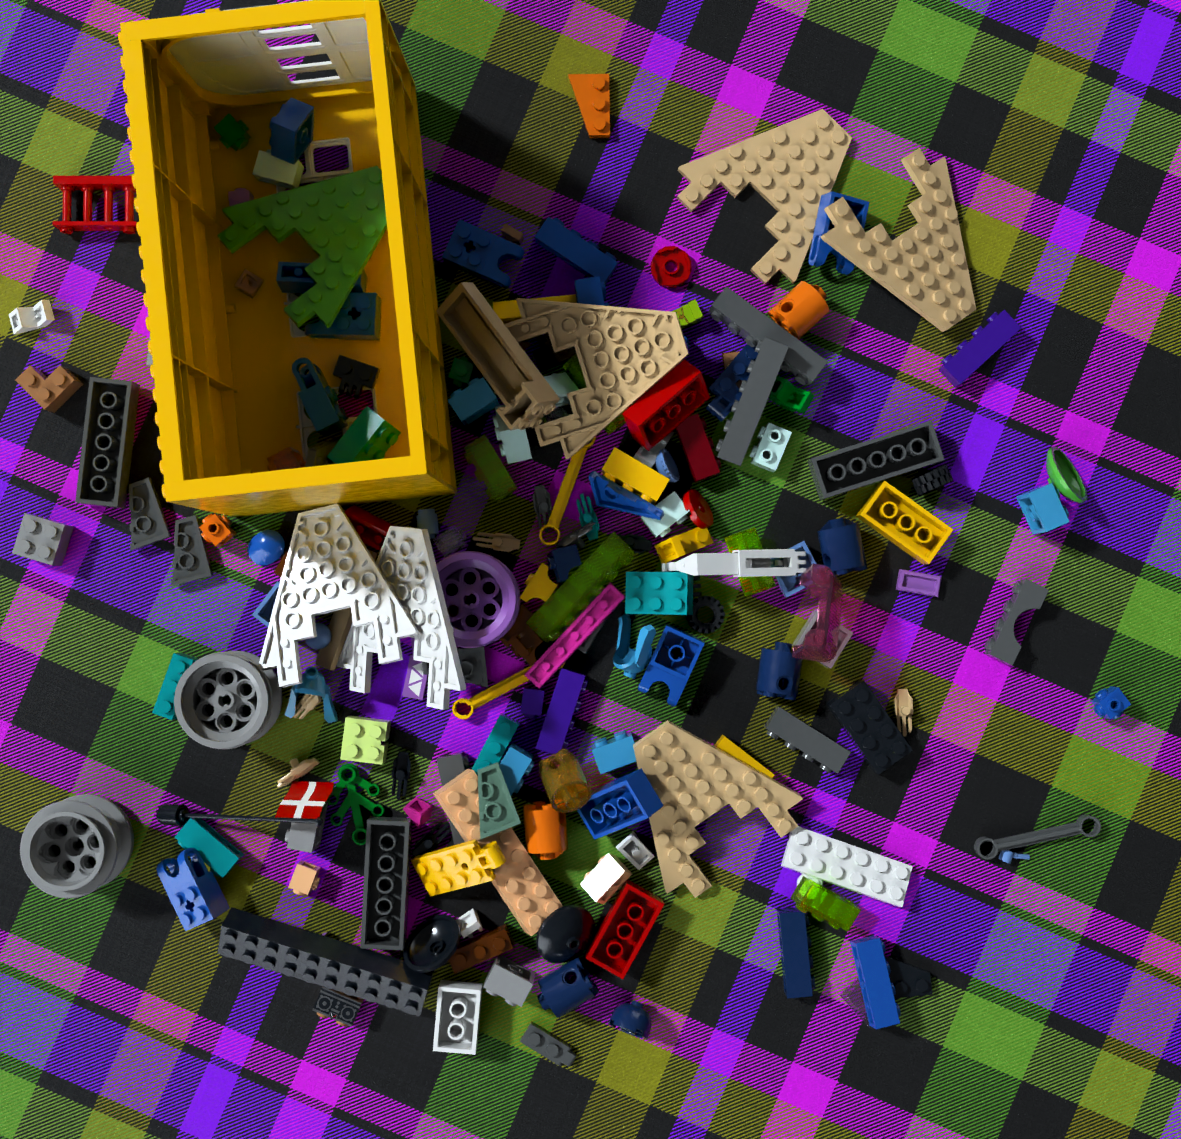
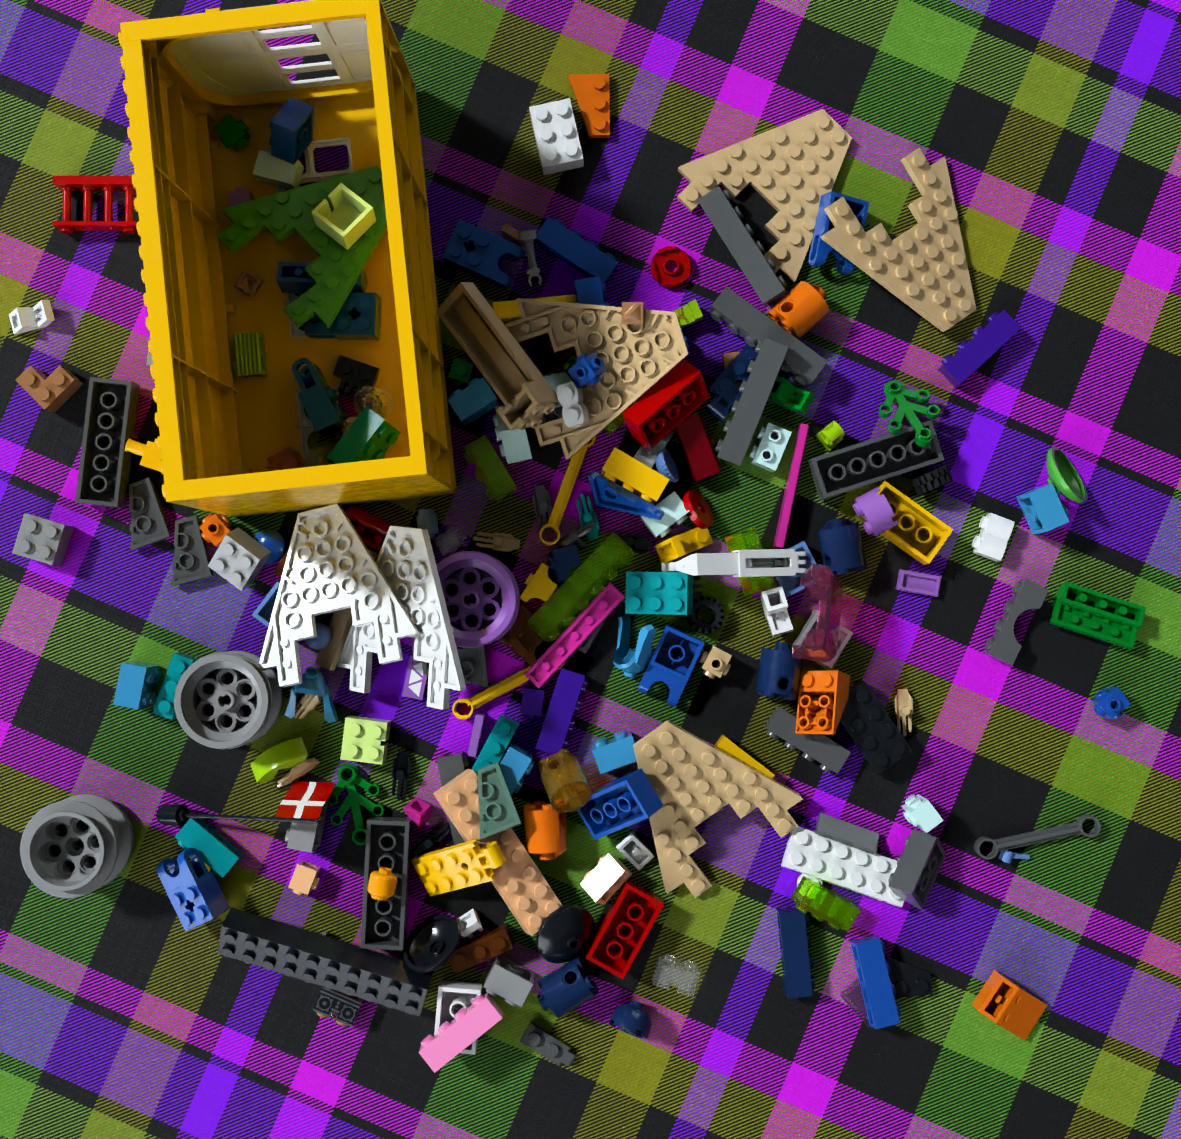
(137, 685): none -> dark azure brick
(150, 453): none -> yellow brick
(239, 558): none -> light grey brick
(249, 354): none -> lime brick
(279, 757): none -> lime brick
(349, 217): none -> yellowish green piece
(375, 398): none -> clear piece
(382, 884): none -> light orange head
(460, 1032): none -> bright pink brick
(476, 734): none -> medium lavender tile
(528, 237): none -> light grey bar
(556, 136): none -> white brick
(574, 410): none -> white brick
(587, 370): none -> blue brick
(632, 313): none -> medium nougat tile
(676, 974): none -> clear brick
(715, 654): none -> tan brick
(742, 247): none -> dark grey brick
(775, 611): none -> white brick
(791, 485): none -> dark pink tile
(821, 701): none -> orange slope
(830, 435): none -> lime leg
(847, 833): none -> dark grey tile
(875, 512): none -> medium lavender brick
(907, 408): none -> green plant
(917, 868): none -> dark grey slope
(921, 813): none -> light aqua brick
(993, 536): none -> white brick
(1009, 1005): none -> orange slope
(1097, 615): none -> green brick

